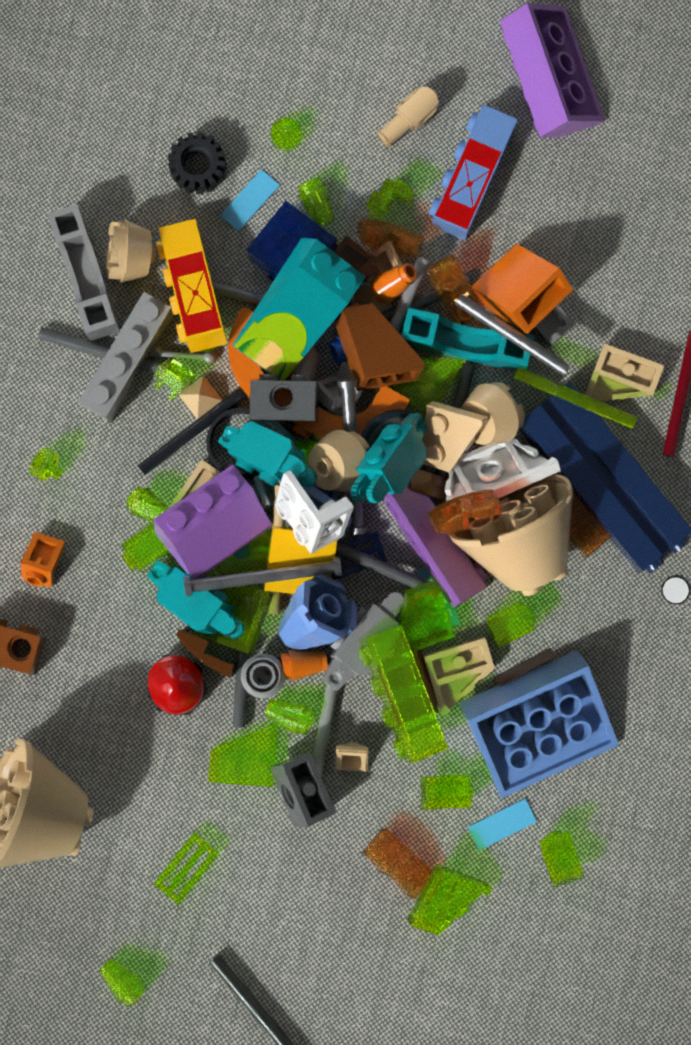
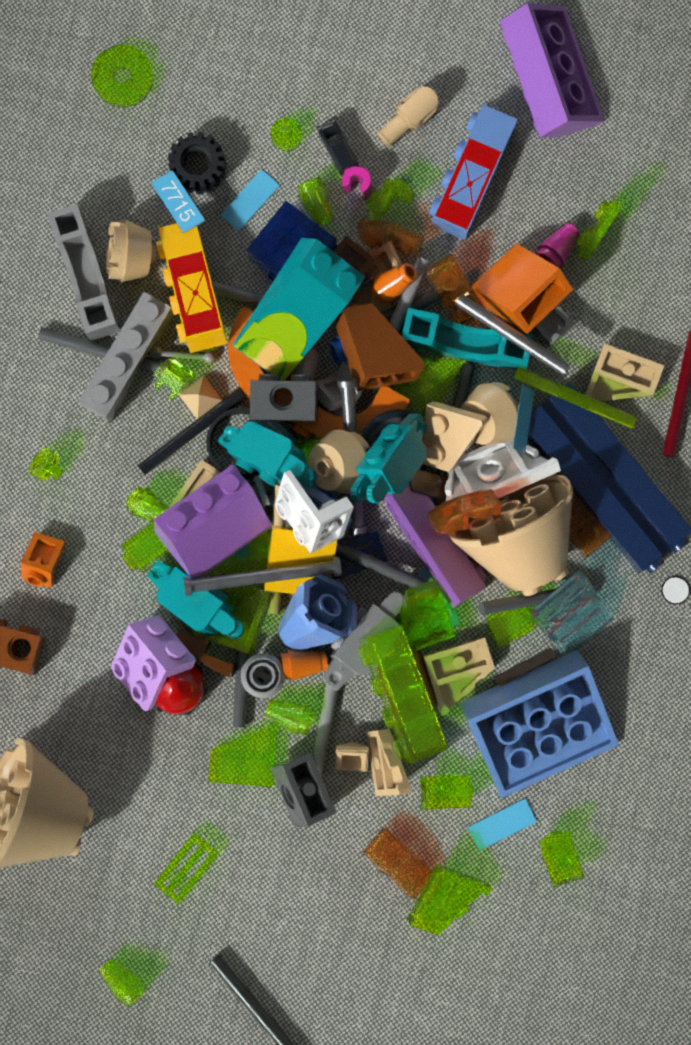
(129, 92): none -> clear neon green tile
(148, 657): none -> lavender bracket
(177, 201): none -> medium azure sticker
(345, 160): none -> black piece
(386, 766): none -> tan wing
(515, 602): none -> dark grey bar
(523, 419): none -> medium azure sticker
(559, 245): none -> dark pink cone
(571, 614): none -> clear light blue slope
(606, 214): none -> clear neon green wing

